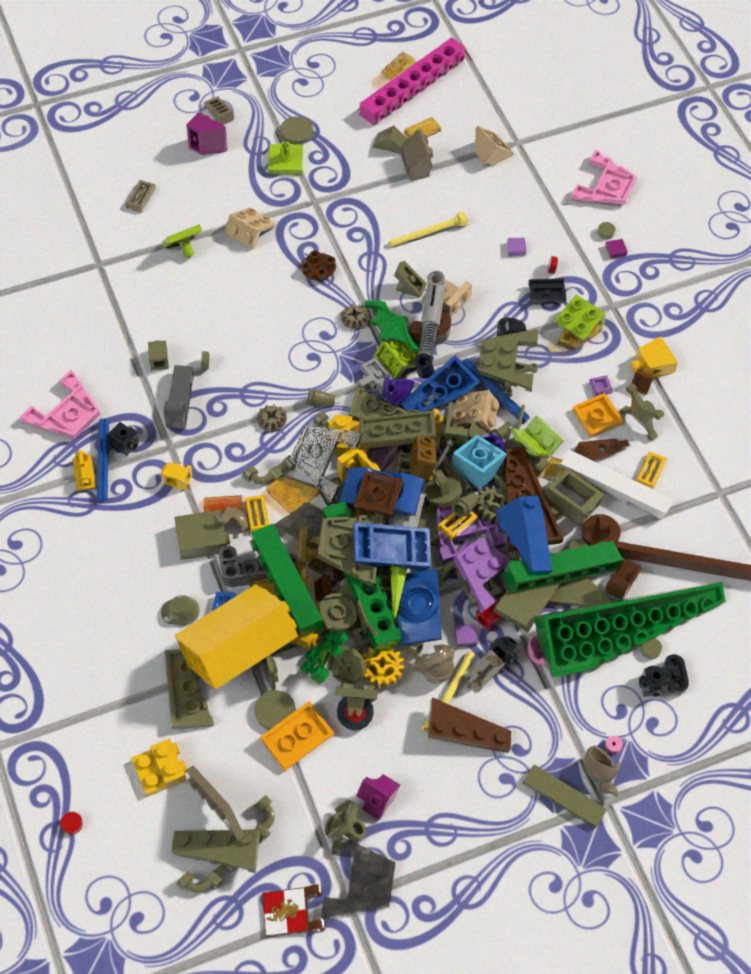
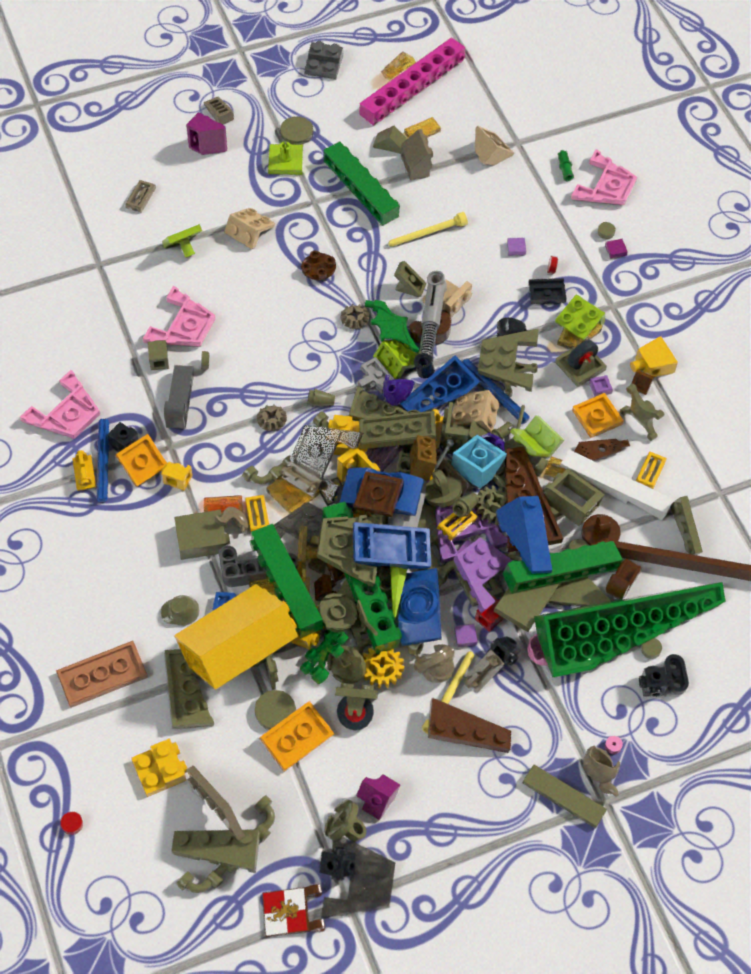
(101, 674): none -> nougat tile
(141, 460): none -> light orange tile
(189, 325): none -> bright pink wing
(301, 478): none -> dark tan hinge
(324, 60): none -> dark grey plate
(337, 863): none -> black brick
(361, 183): none -> green brick
(565, 165): none -> green axle
(581, 362): none -> olive plate
(686, 524): none -> olive wing

